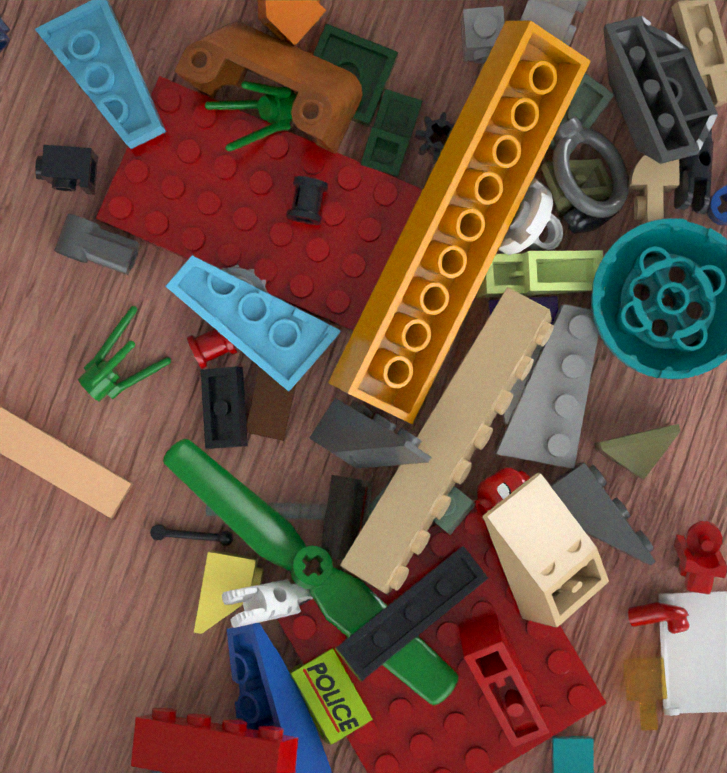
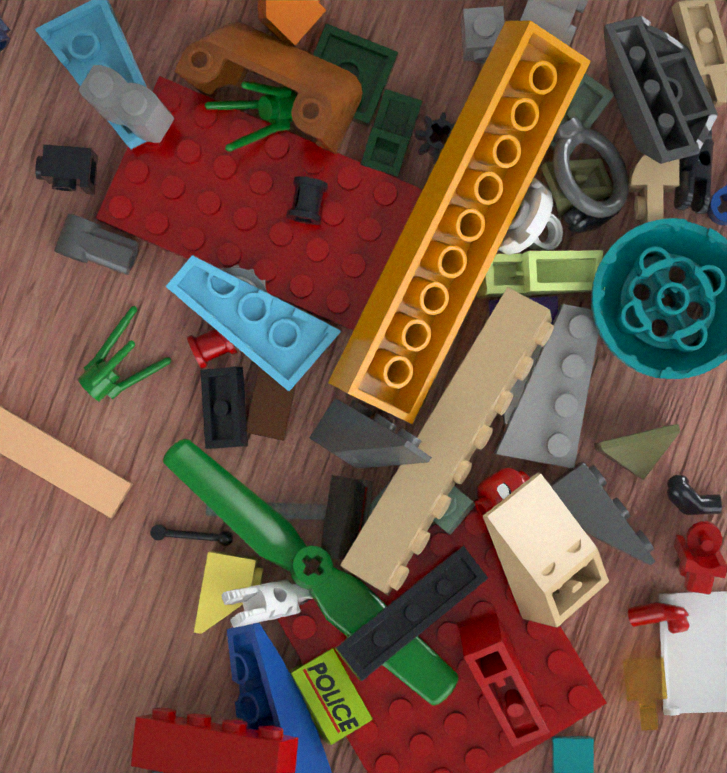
(126, 103): none -> light grey brick
(689, 501): none -> black arm

